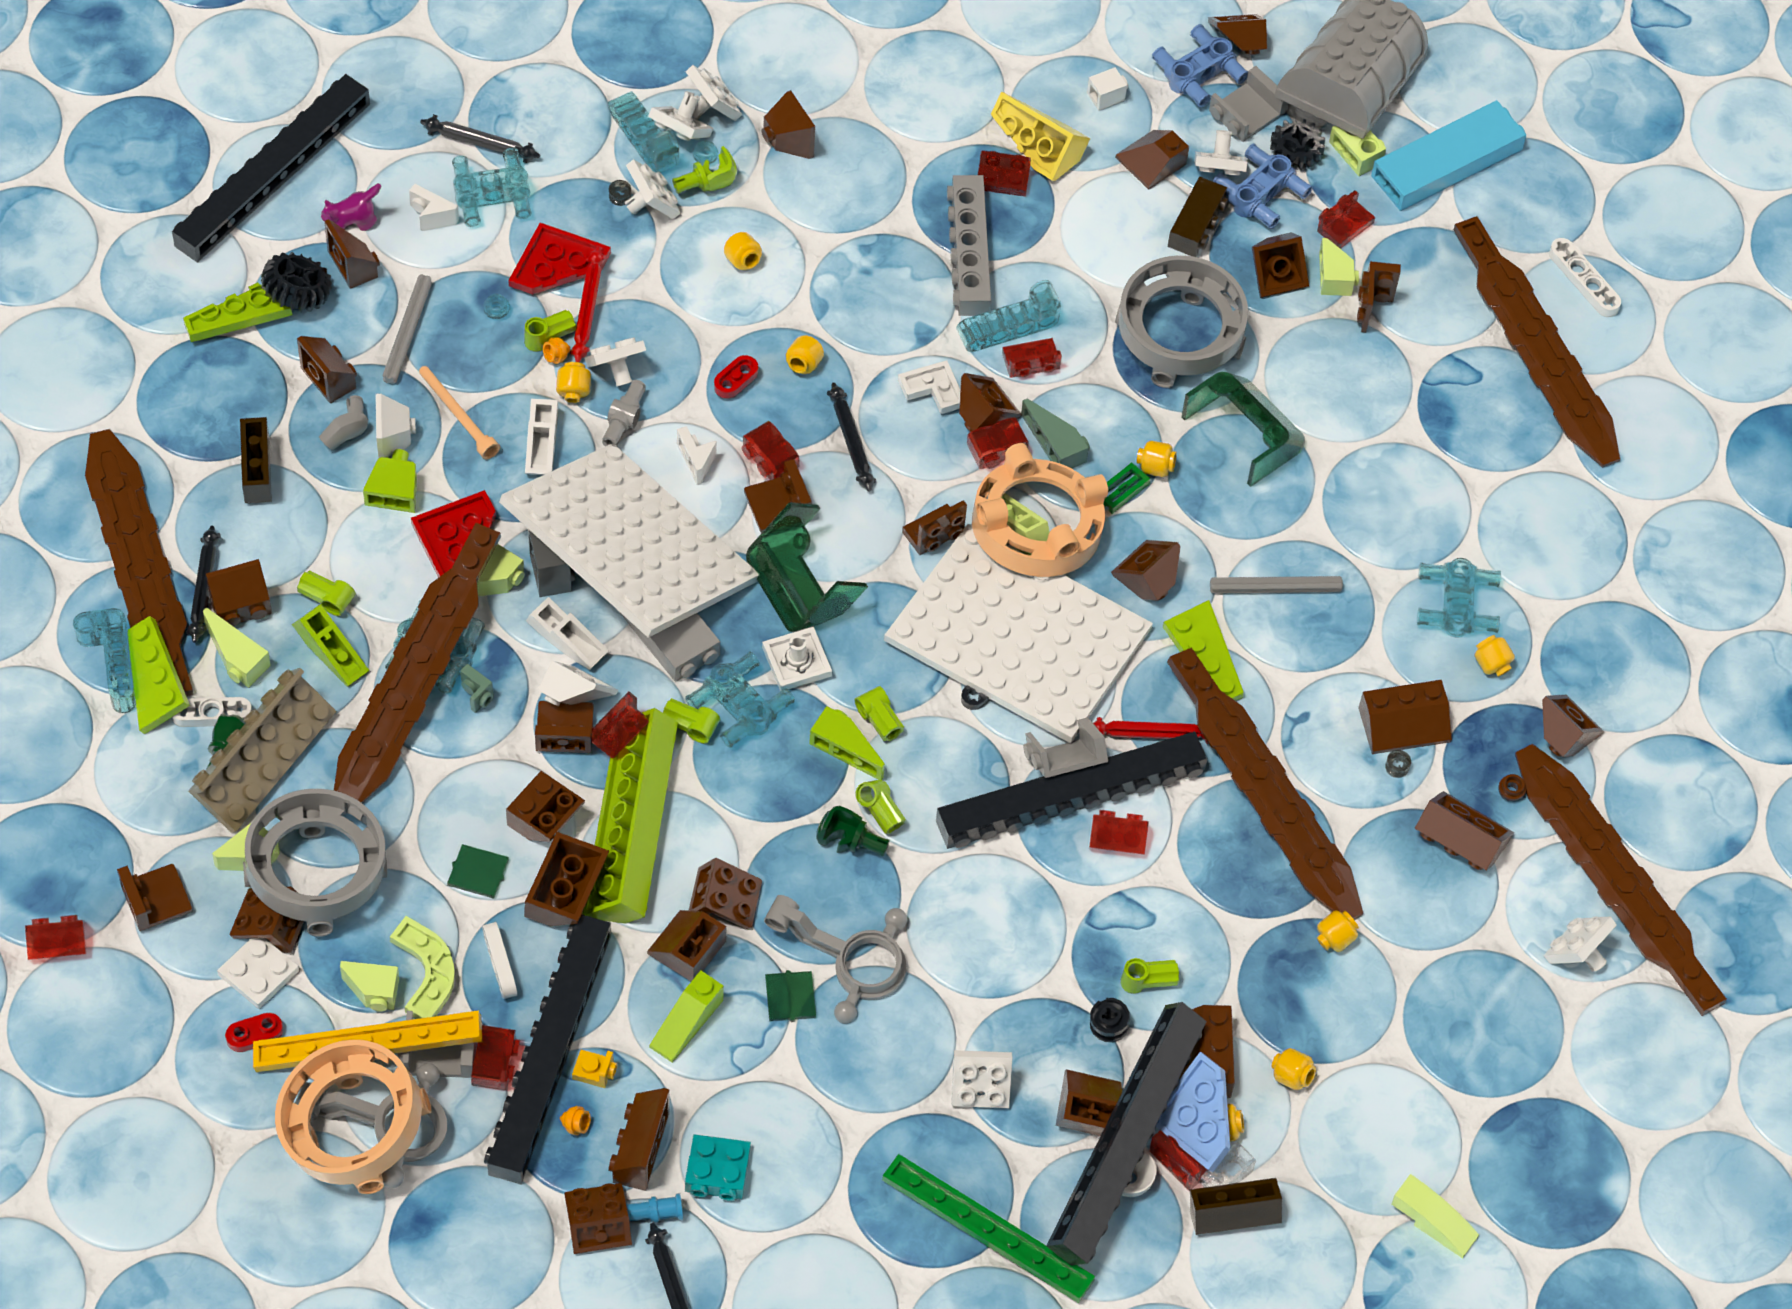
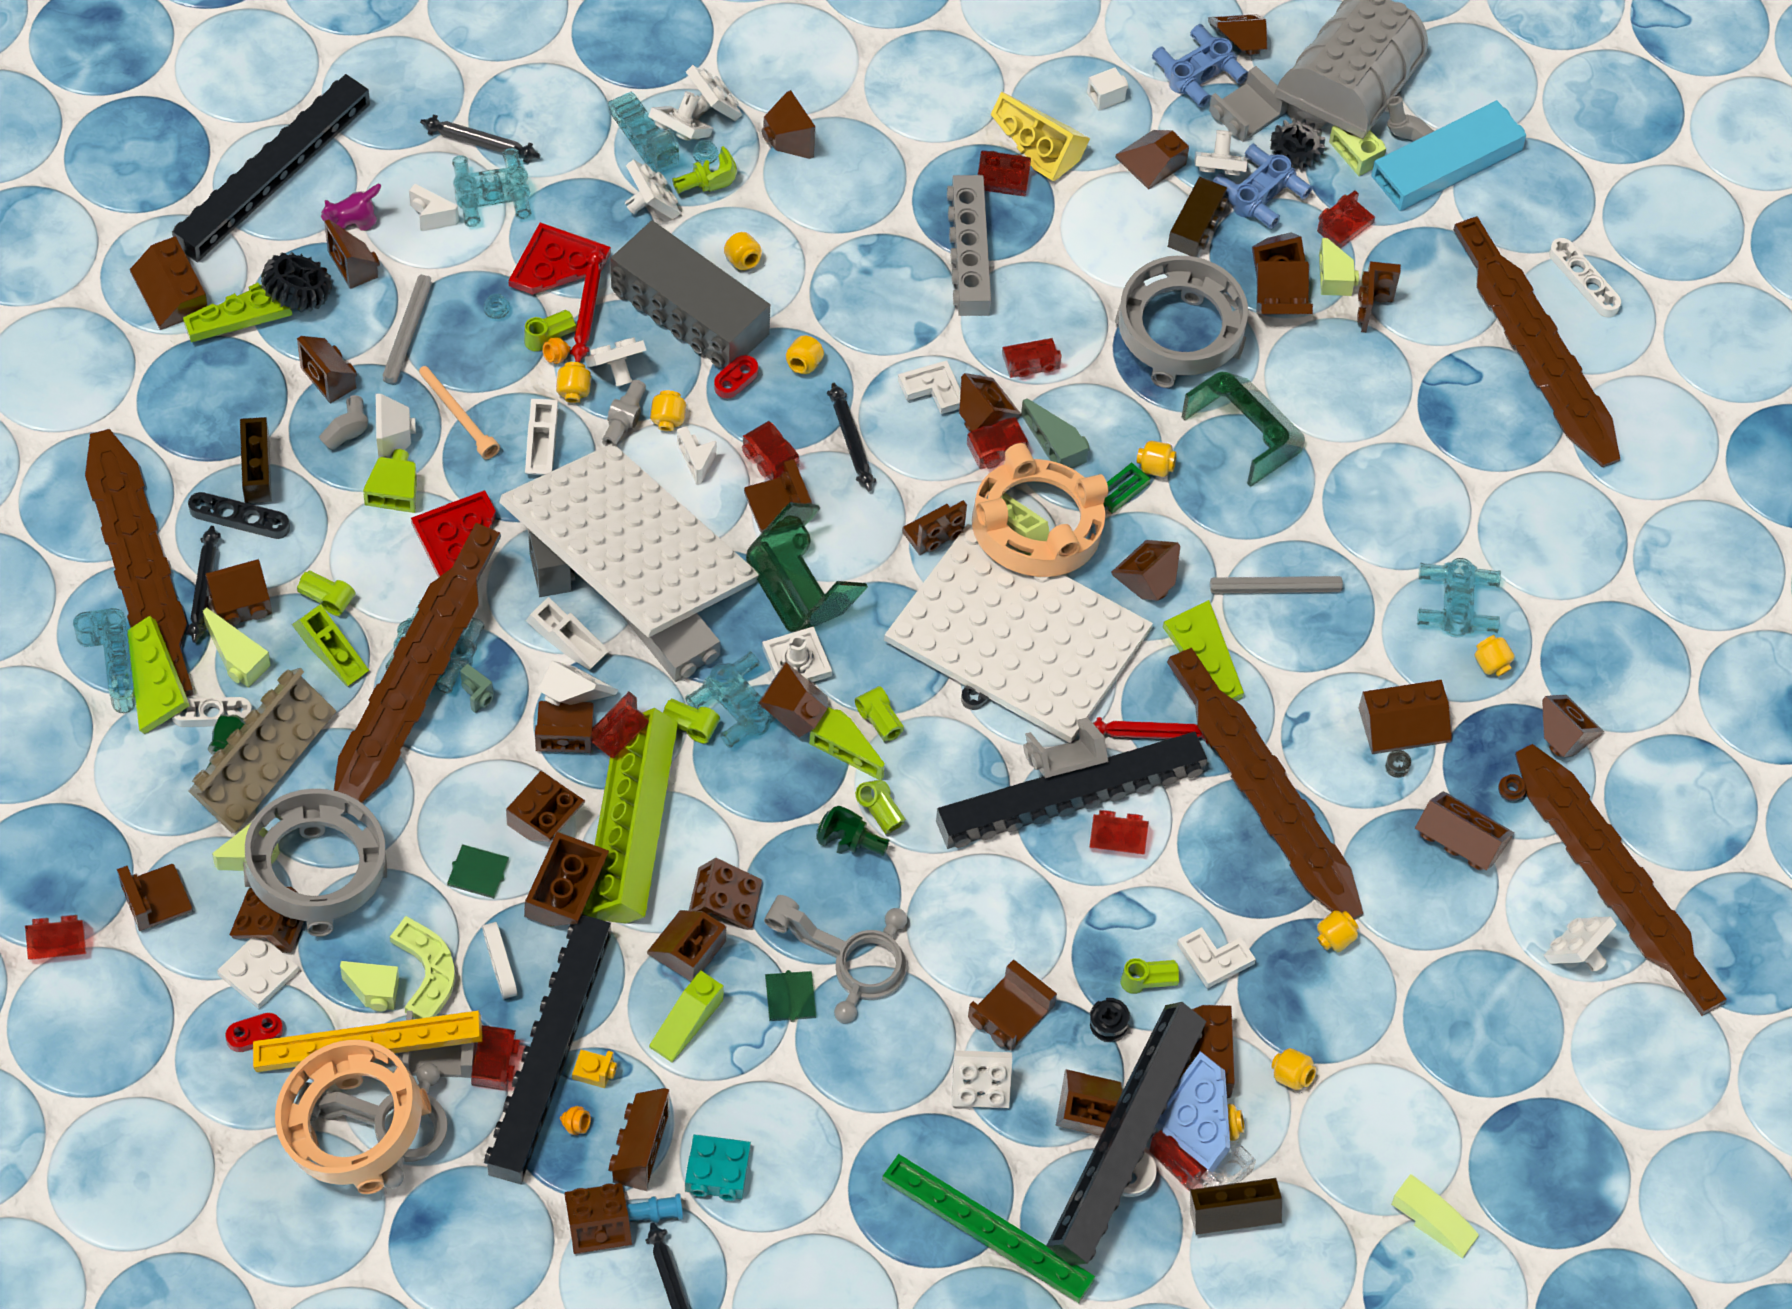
(168, 283): none -> reddish brown slope
(237, 518): none -> black beam
(501, 573): yellowish green slope -> none
(623, 187): clear smoke bush -> none
(668, 410): none -> yellow head
(689, 295): none -> dark grey brick
(794, 701): none -> reddish brown slope
(1012, 321): clear light blue beam -> none
(1013, 1006): none -> reddish brown panel
(1212, 963): none -> white plate
(1283, 287): none -> reddish brown bracket
(1405, 125): none -> light grey arm

